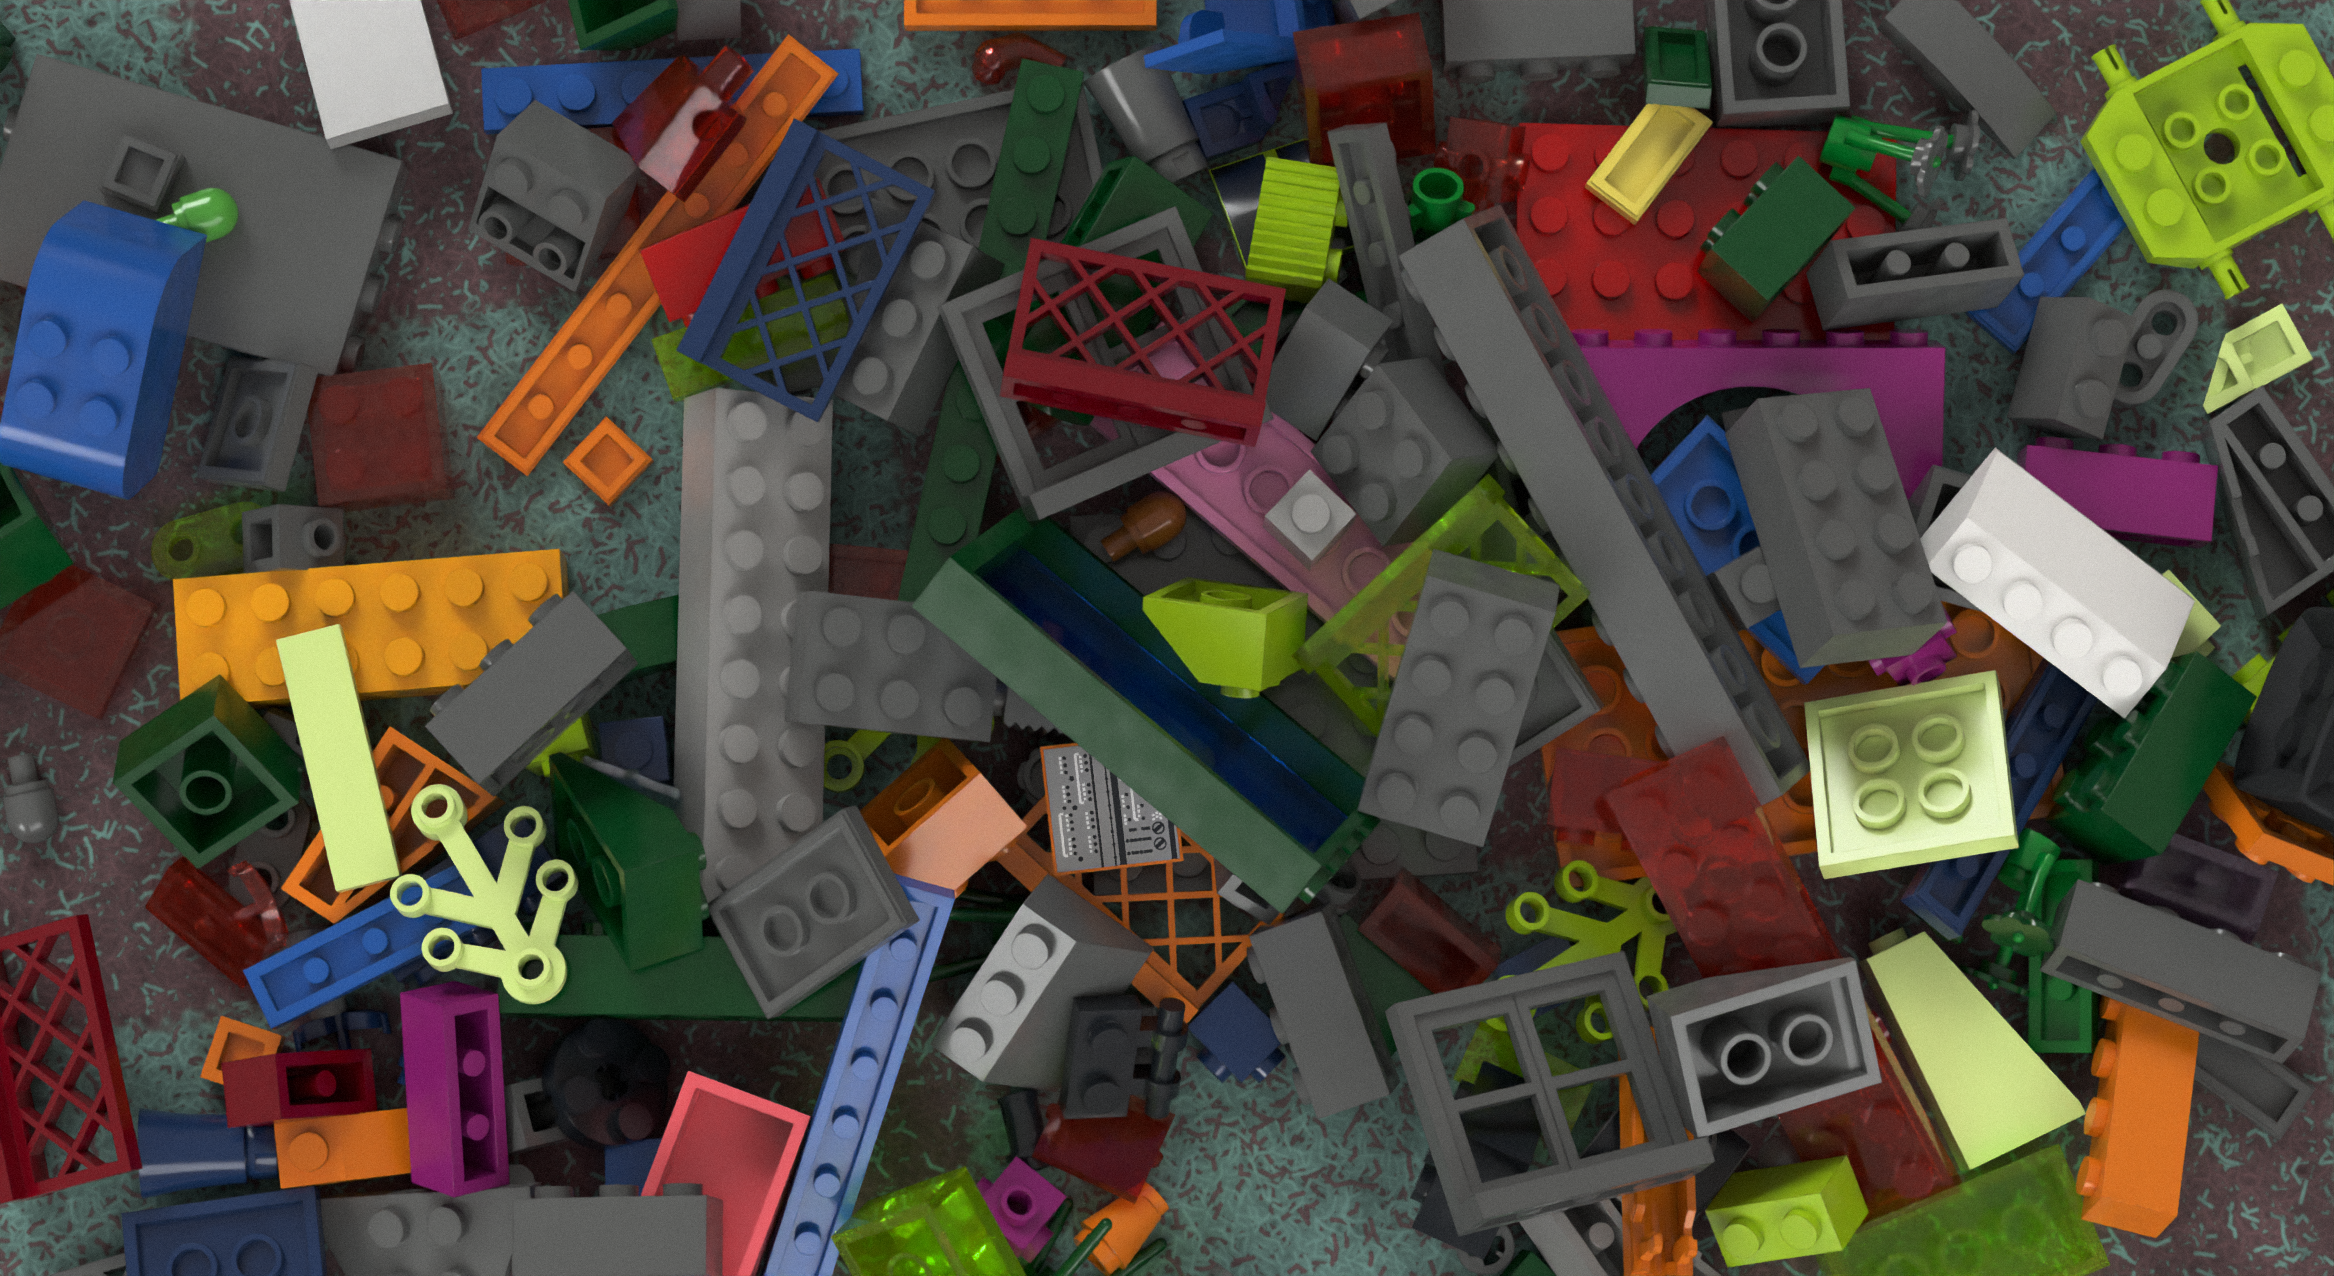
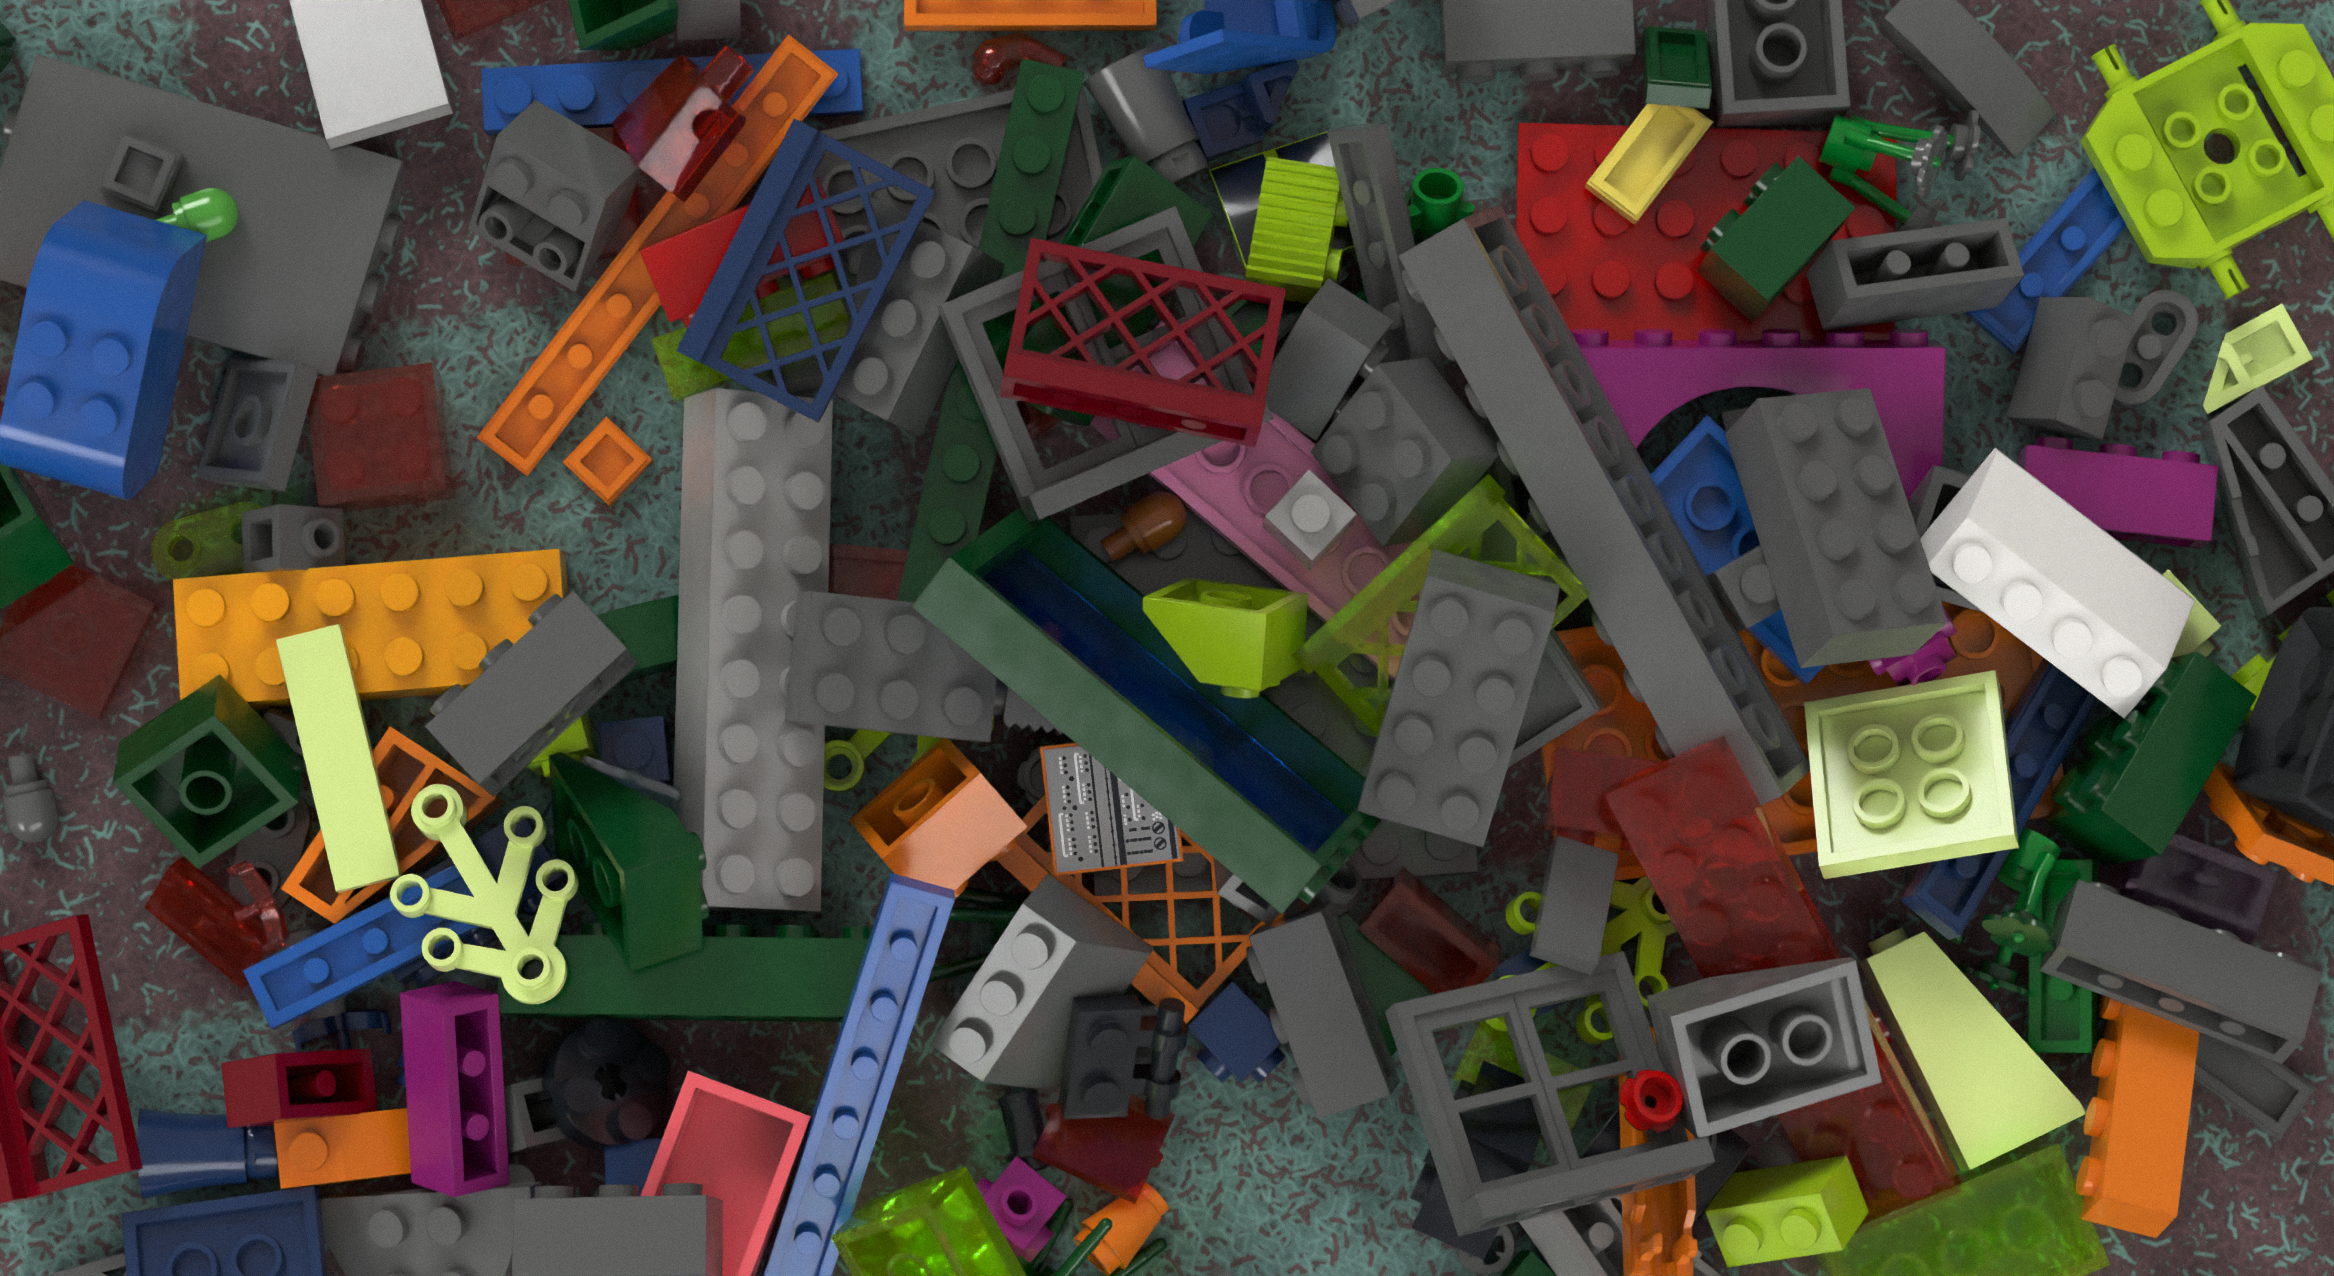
(236, 1042): orange plate -> none
(812, 912): dark grey tile -> none
(1366, 77): clear red brick -> none
(1500, 150): clear red brick -> none
(1574, 905): none -> dark grey tile
(1664, 1092): none -> red plate

